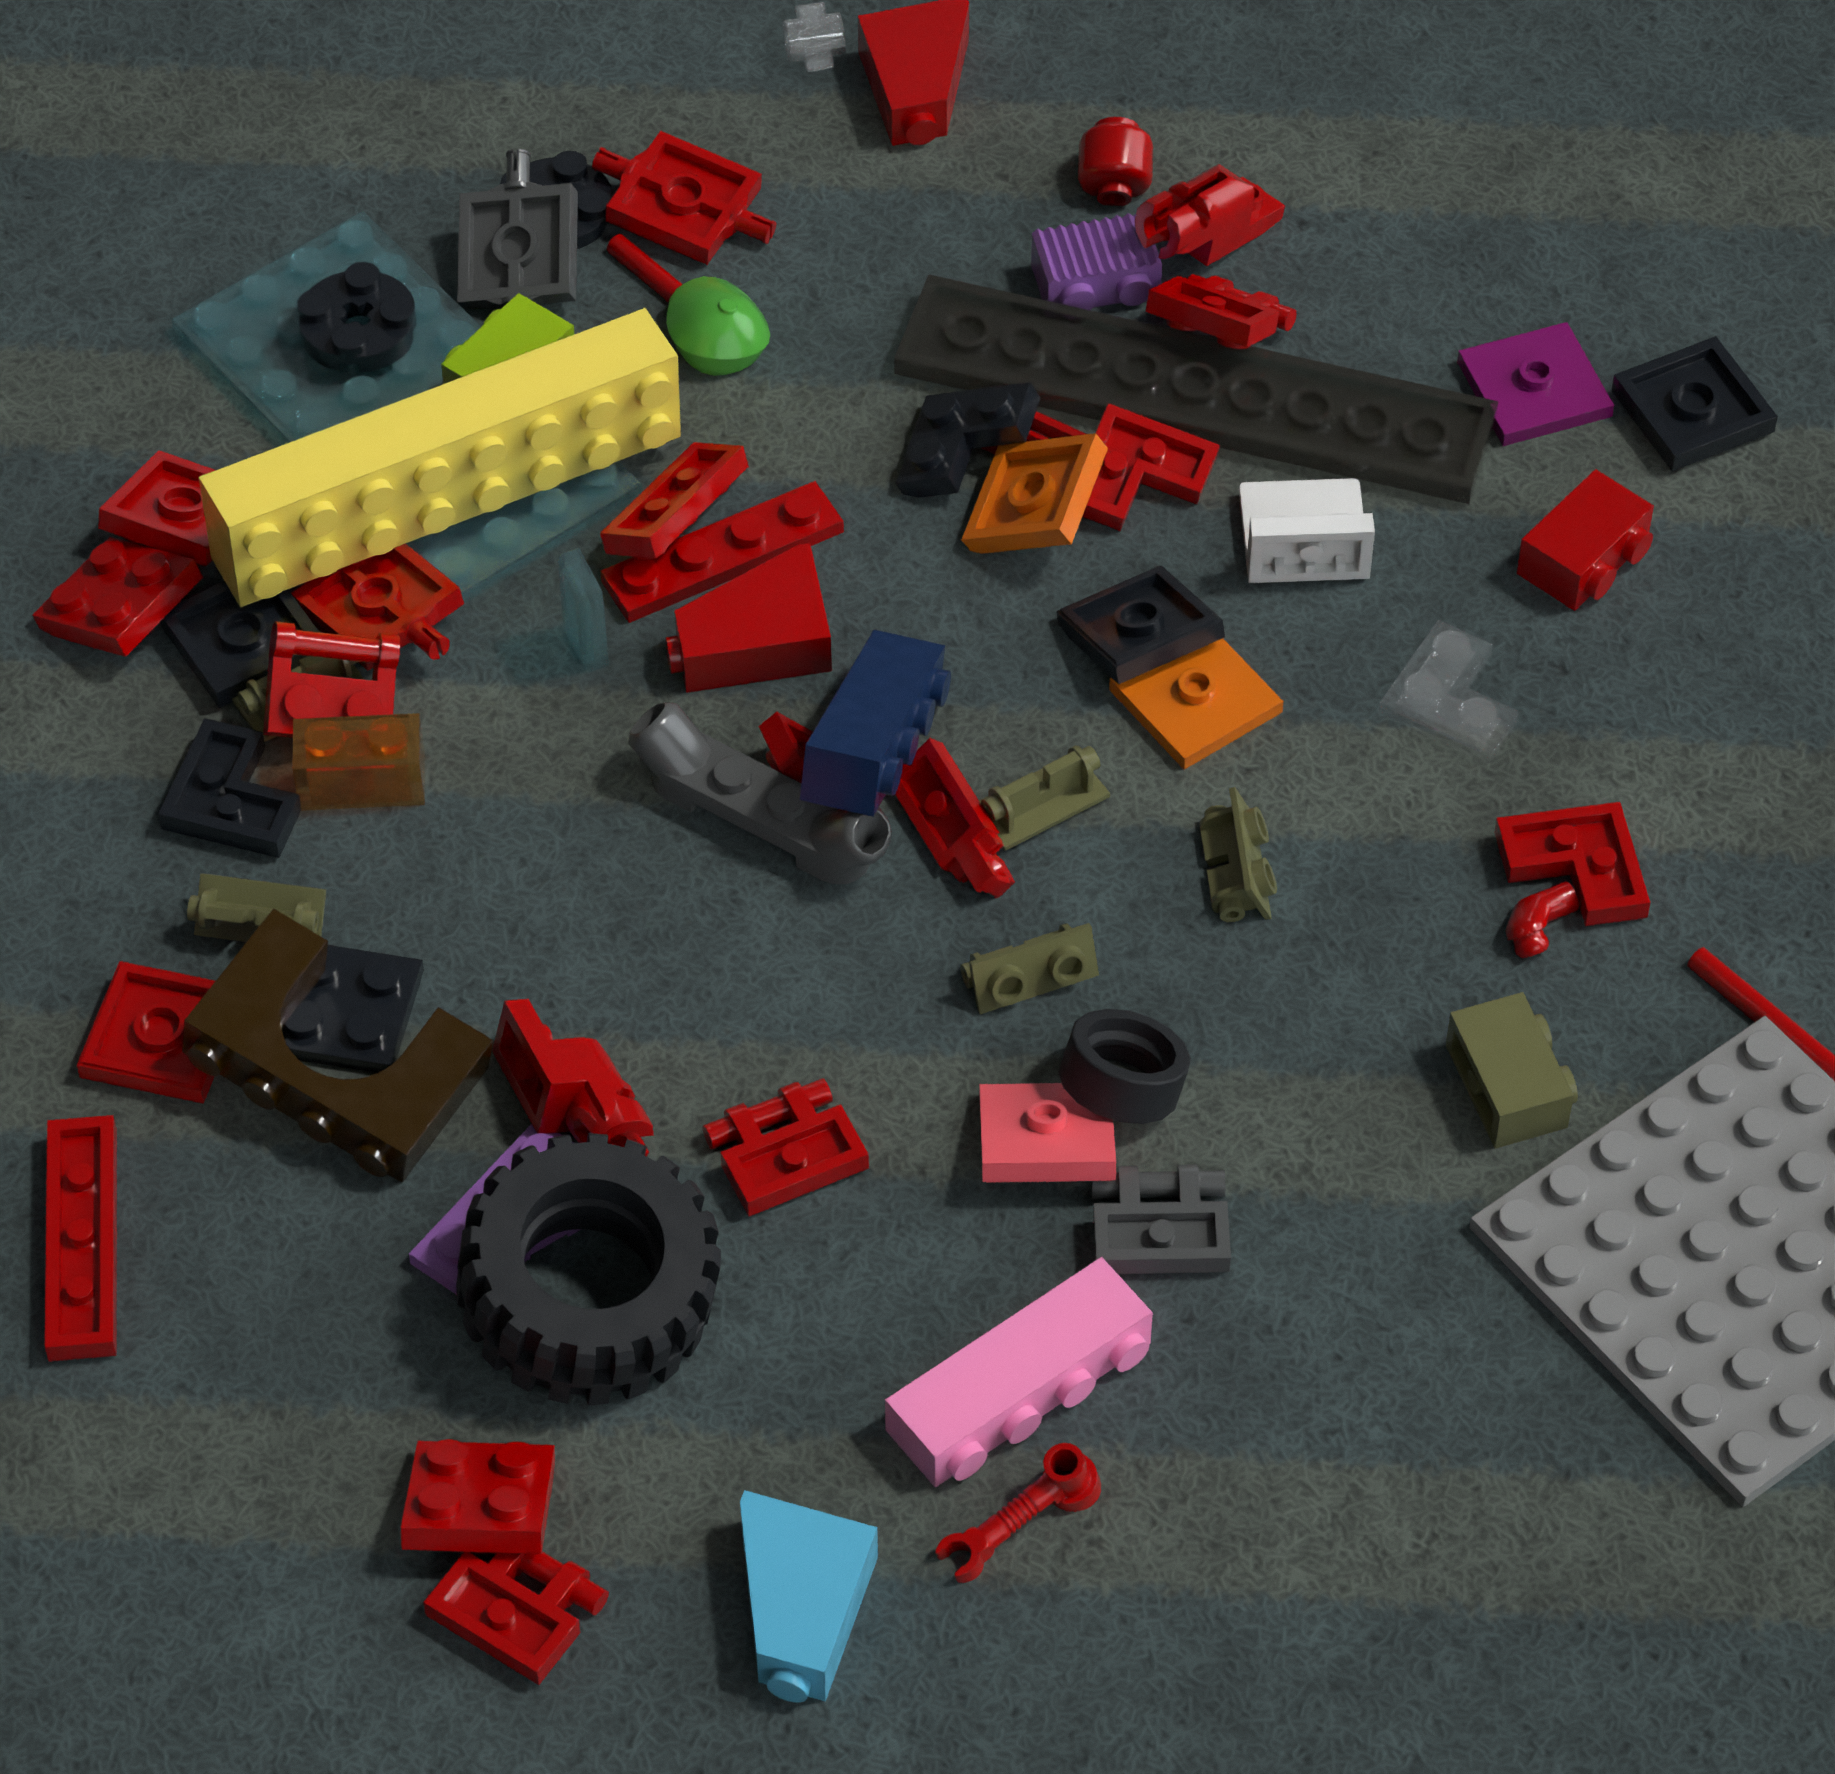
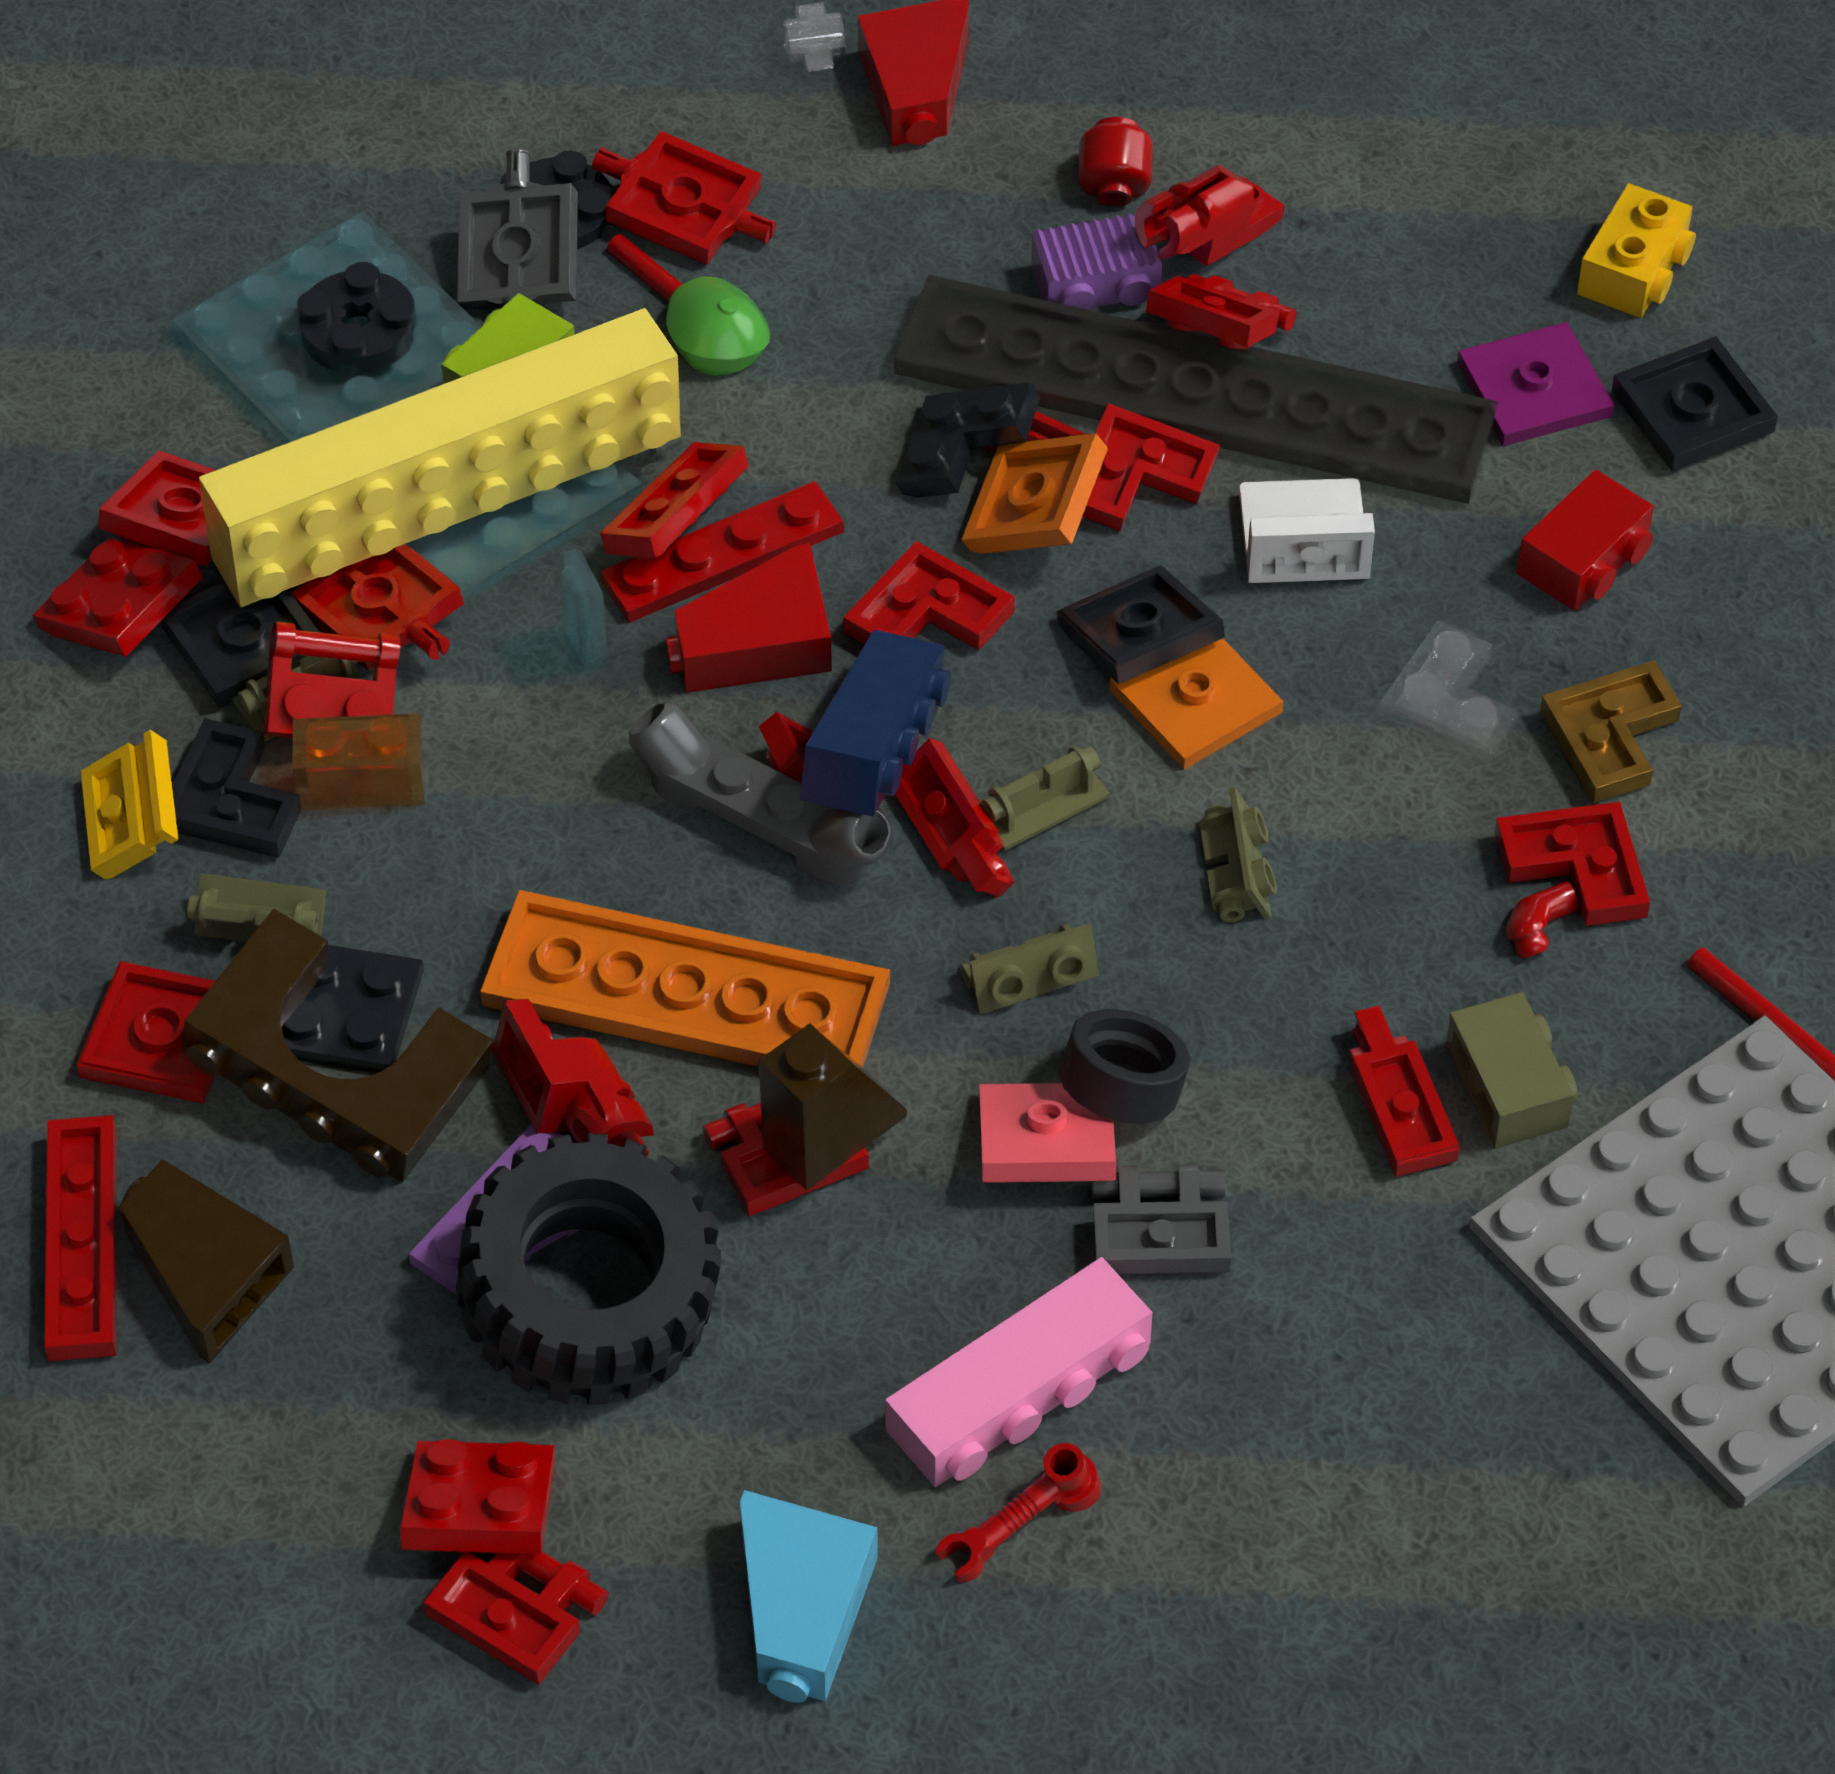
(128, 805): none -> yellow plate
(203, 1254): none -> dark brown slope
(678, 982): none -> orange plate
(819, 1106): none -> dark brown slope
(933, 590): none -> red plate
(1400, 1097): none -> red hinge
(1598, 725): none -> pearl gold plate
(1636, 250): none -> yellow brick

